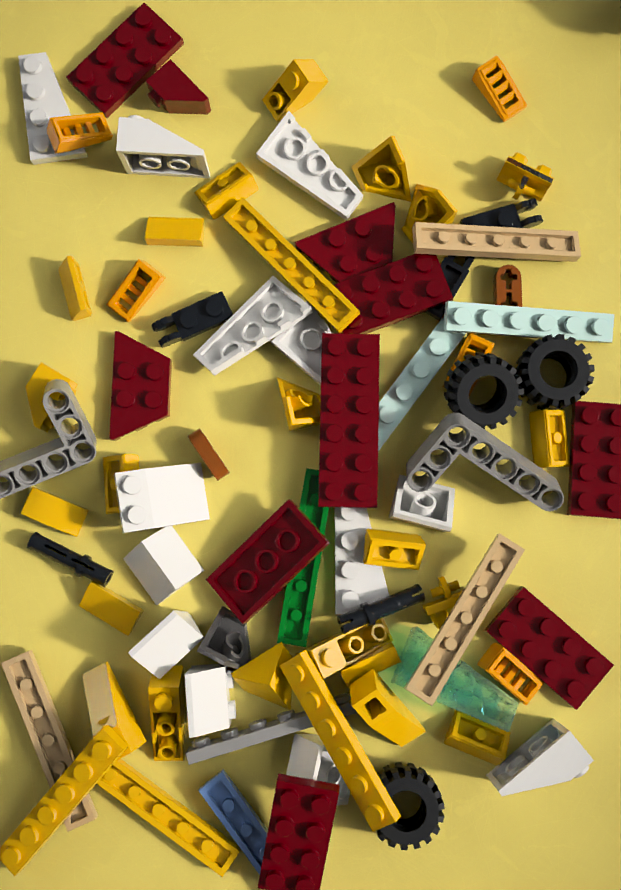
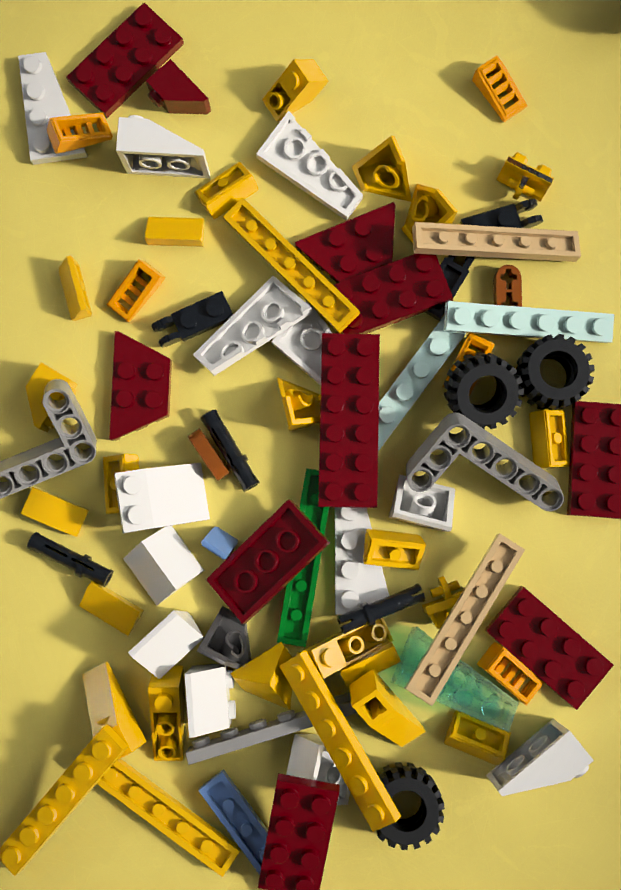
(44, 728): tan plate -> none
(219, 542): none -> medium blue slope
(235, 459): none -> black pin

